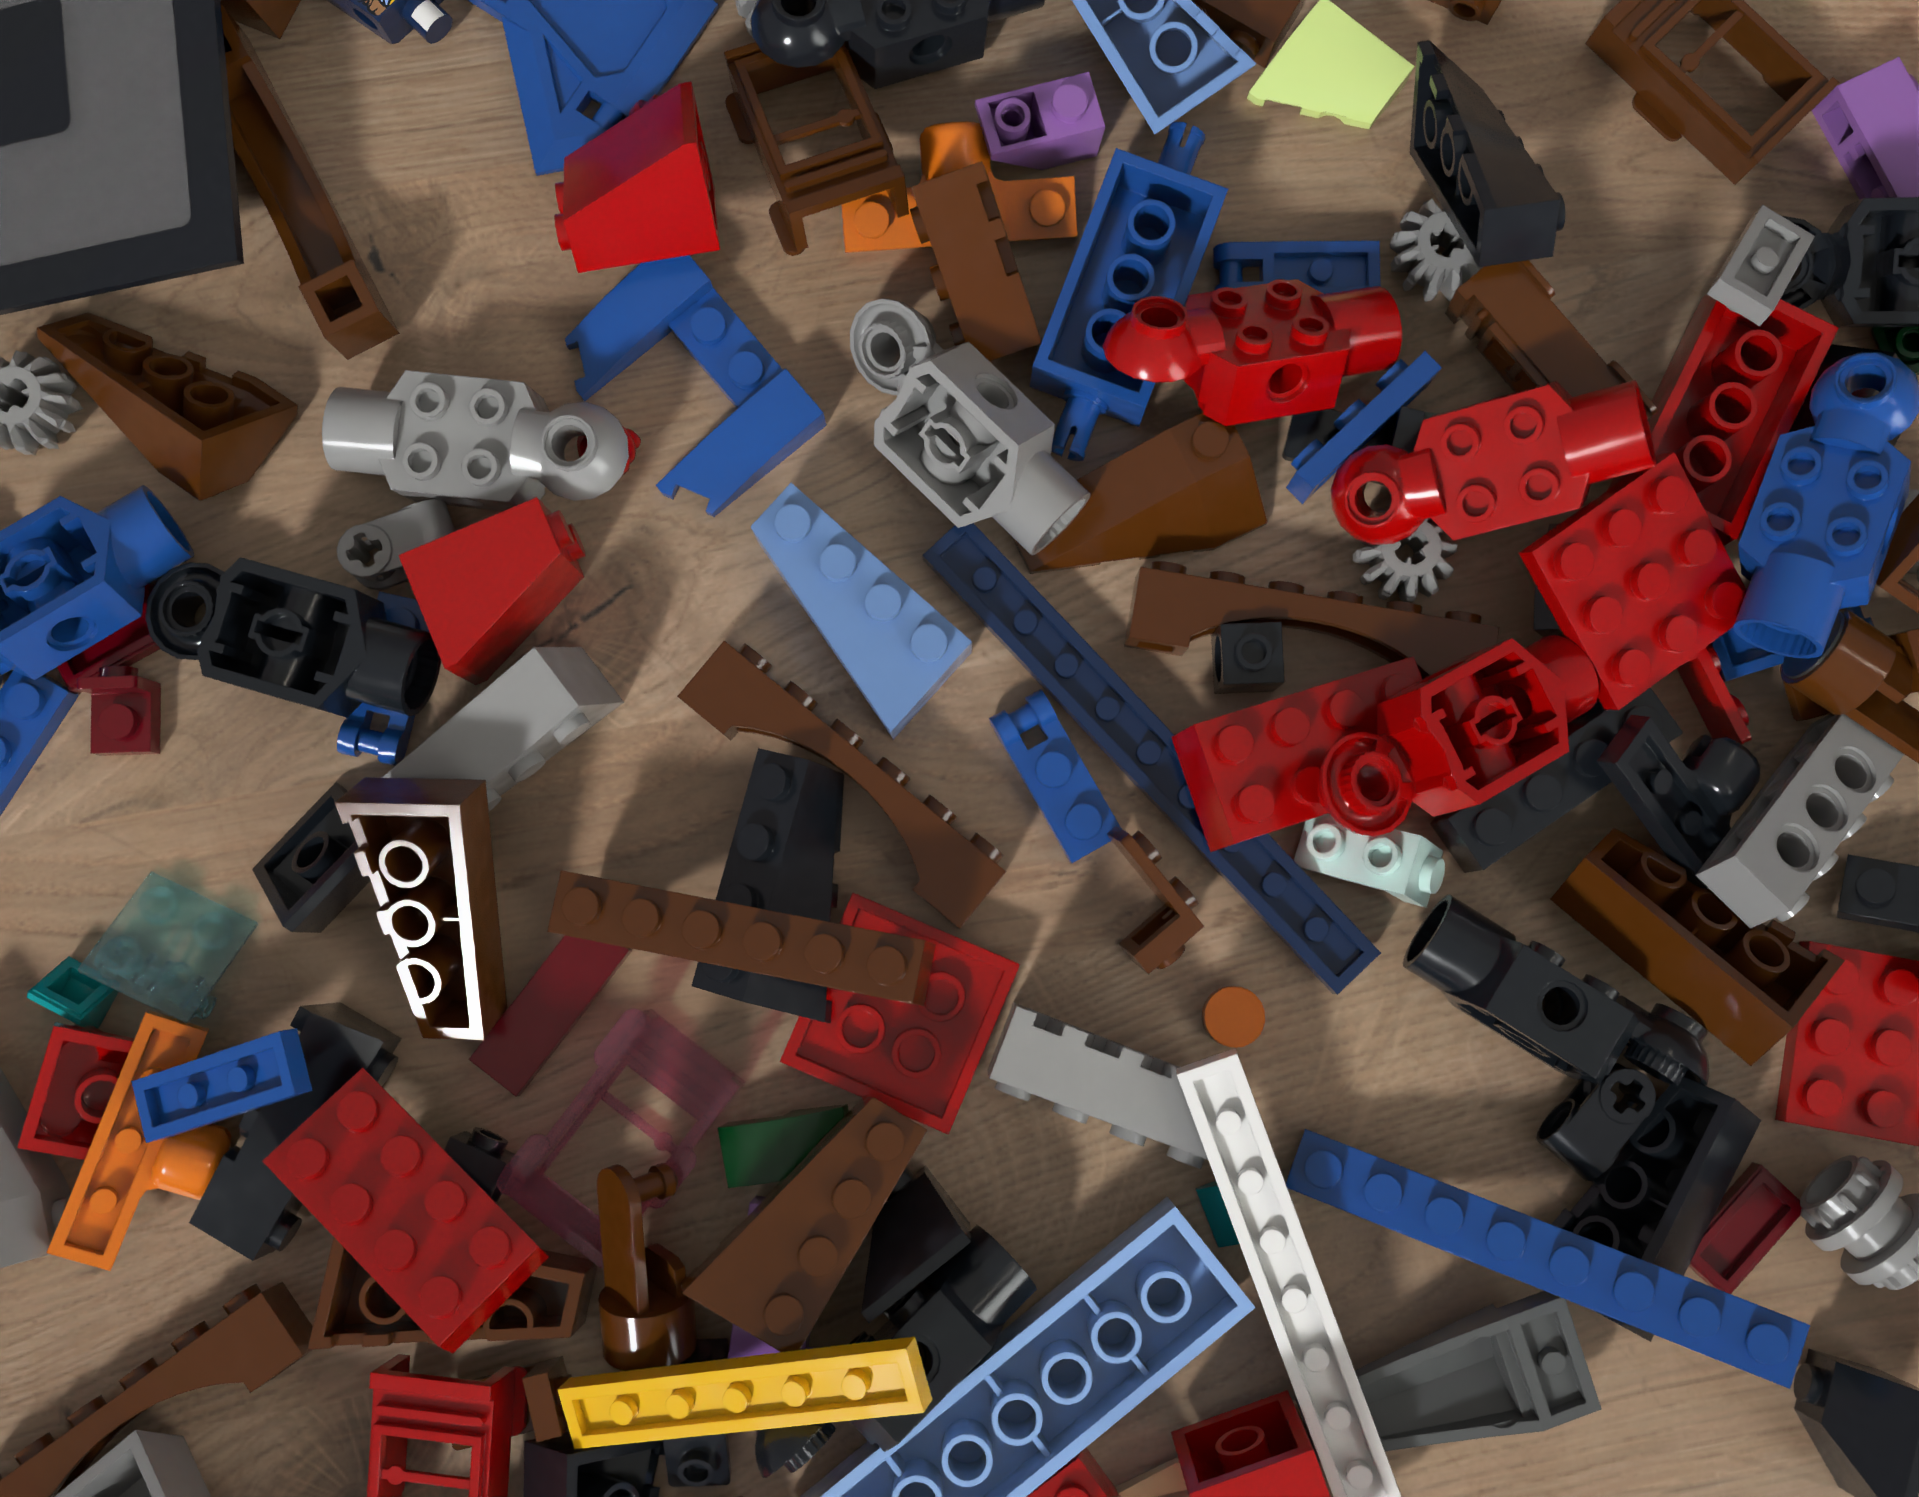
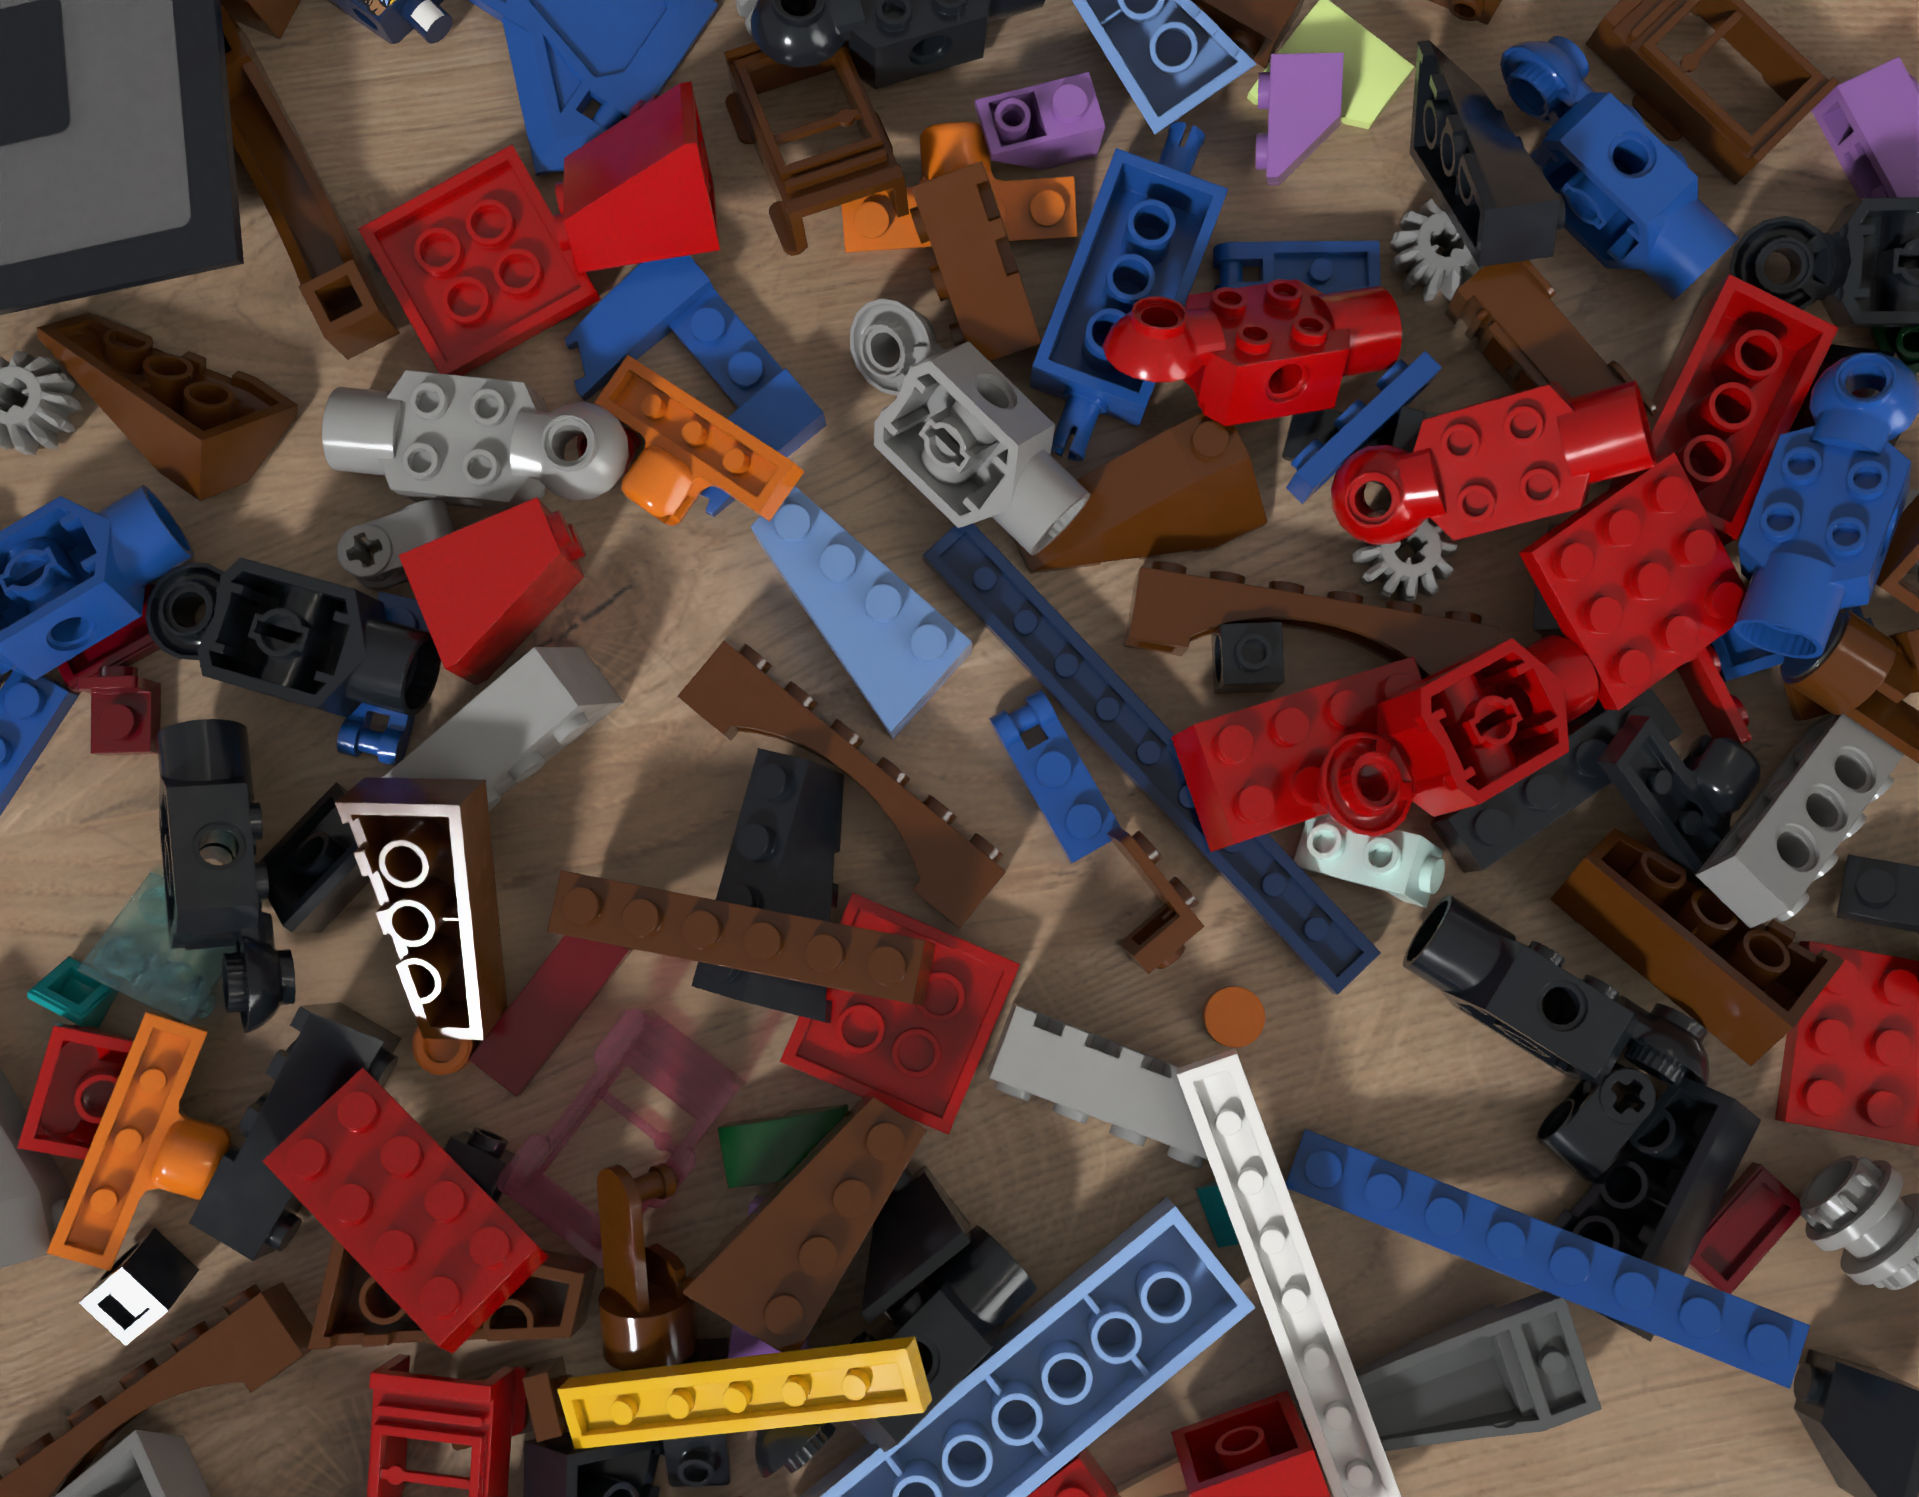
(139, 1287): none -> black brick
(212, 815): none -> black brick
(222, 1085): blue plate -> none
(442, 1055): none -> orange tile
(478, 264): none -> red plate
(690, 449): none -> orange plate
(1303, 110): none -> medium lavender slope
(1619, 183): none -> blue brick
(1761, 265): light grey plate -> none

